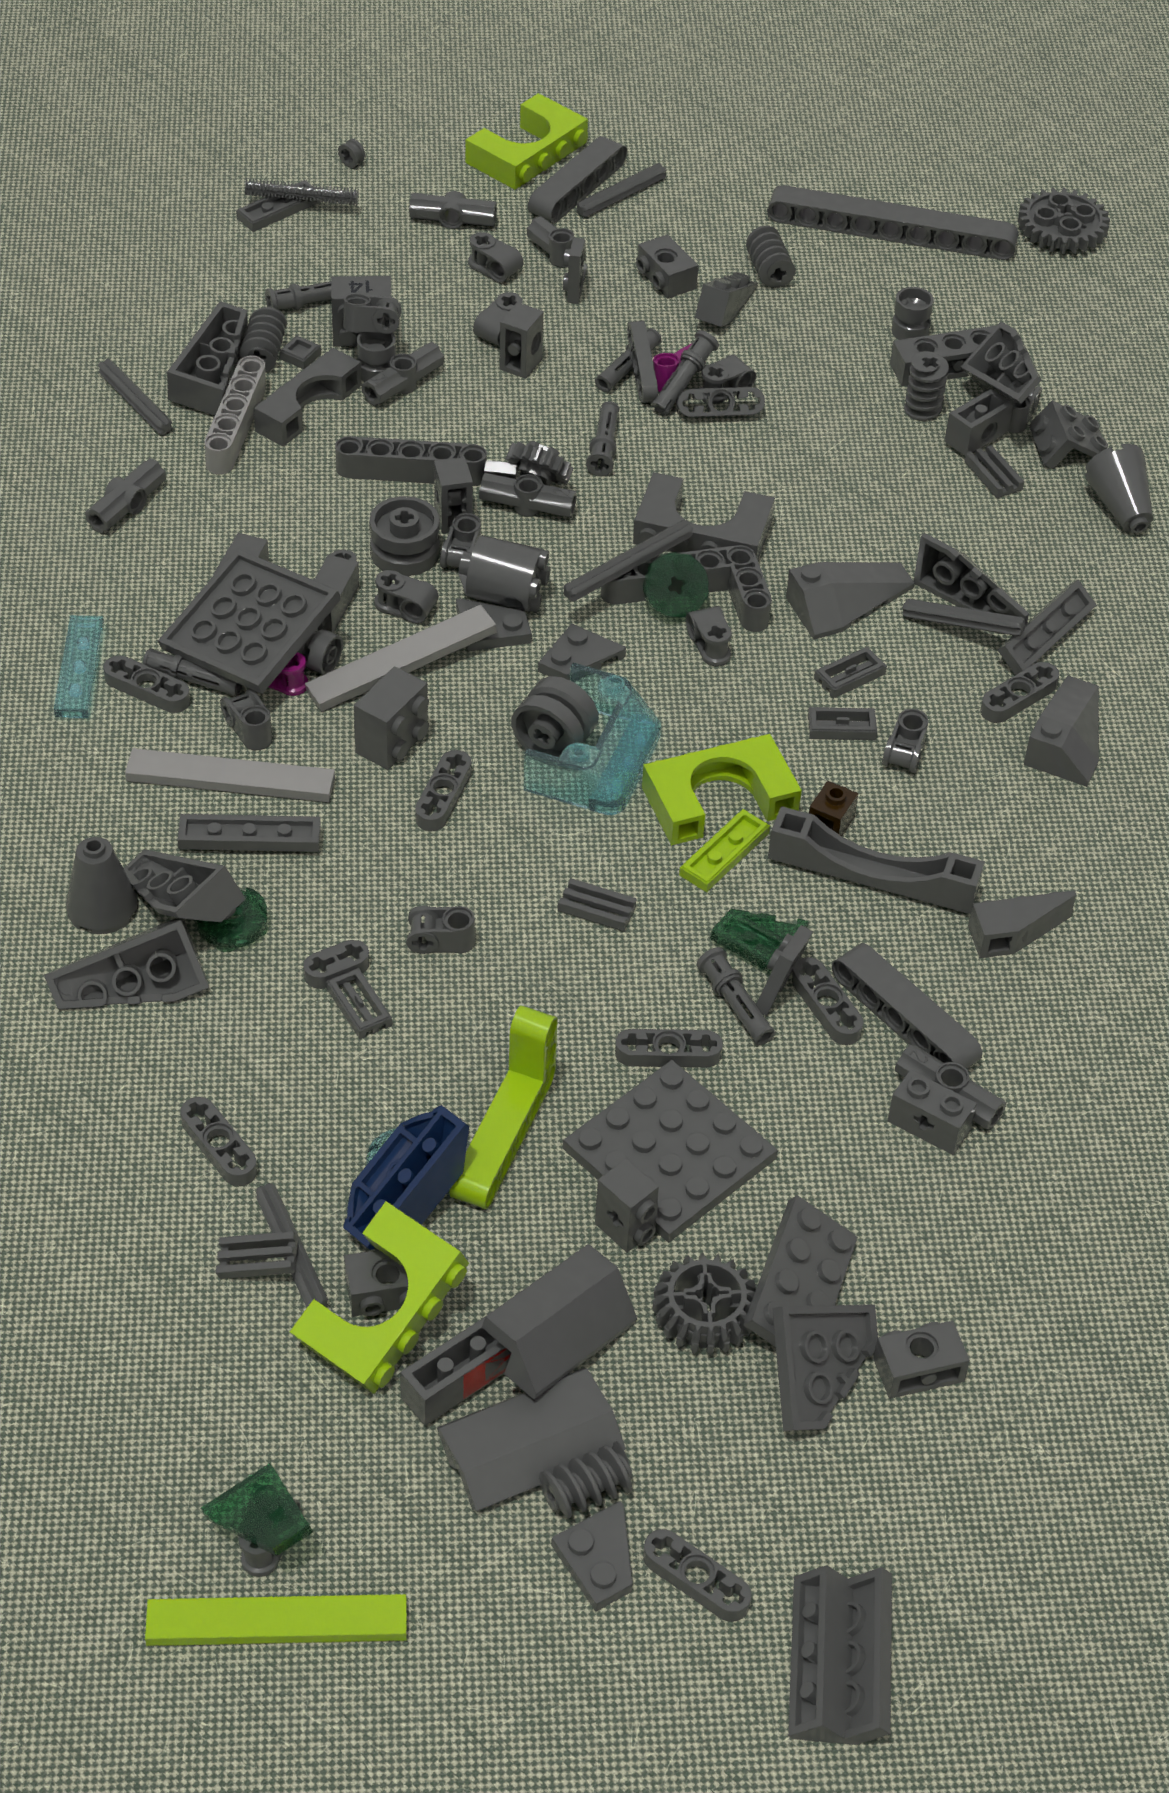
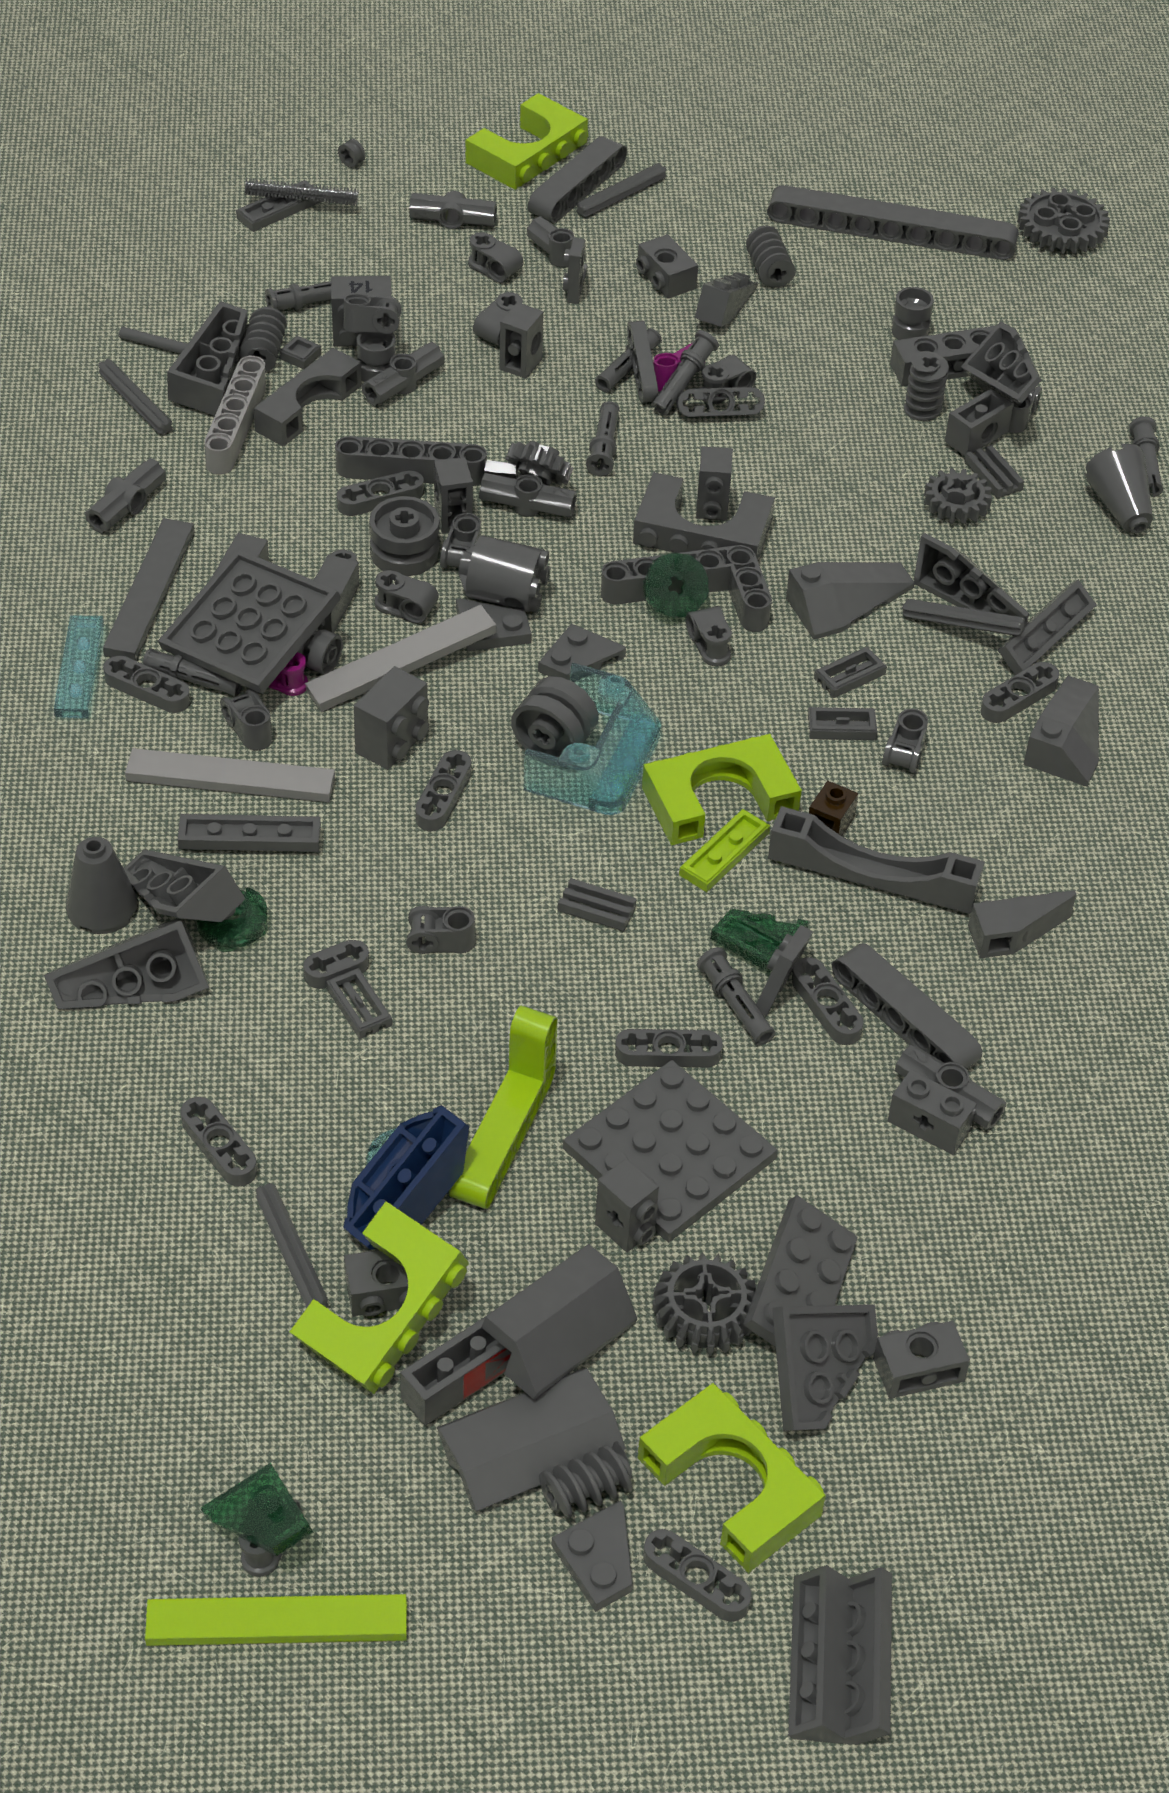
(149, 589): none -> dark grey tile
(151, 340): none -> dark grey bar
(257, 1248): dark grey tile -> none
(352, 499): none -> dark grey beam
(627, 561): dark grey axle -> none
(714, 483): none -> dark grey brick
(716, 1426): none -> lime arch
(957, 496): none -> dark grey gear
(1062, 428): dark grey bracket -> none
(1143, 432): none -> dark grey pin

